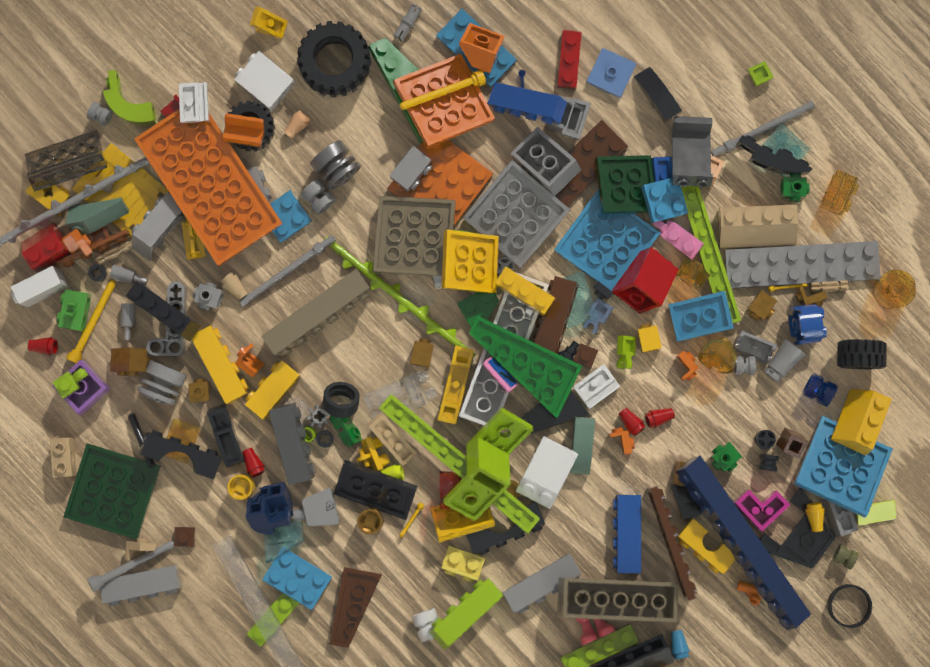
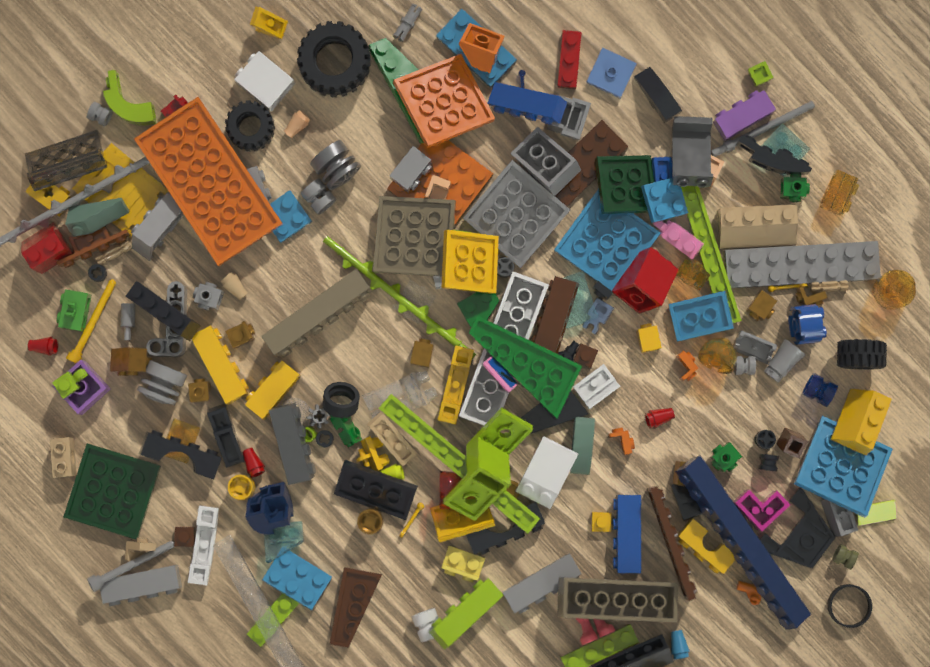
(39, 287): white brick -> none
(75, 241): orange bracket -> none
(126, 275): light grey piece -> none
(140, 437): black bar -> none
(193, 102): white plate -> none
(193, 245): yellow hinge -> none
(203, 547): none -> white slope
(240, 334): none -> pearl gold bracket
(243, 130): orange panel -> none
(248, 362): orange bracket -> none
(318, 248): light grey bar -> none
(318, 509): light grey torso -> none
(438, 188): none -> light nougat panel
(476, 79): yellow piece -> none
(524, 291): yellow brick -> none
(601, 521): none -> yellow plate
(626, 348): lime plate -> none
(632, 422): red cone -> none
(743, 114): none -> medium lavender brick
(815, 515): yellow cone -> none

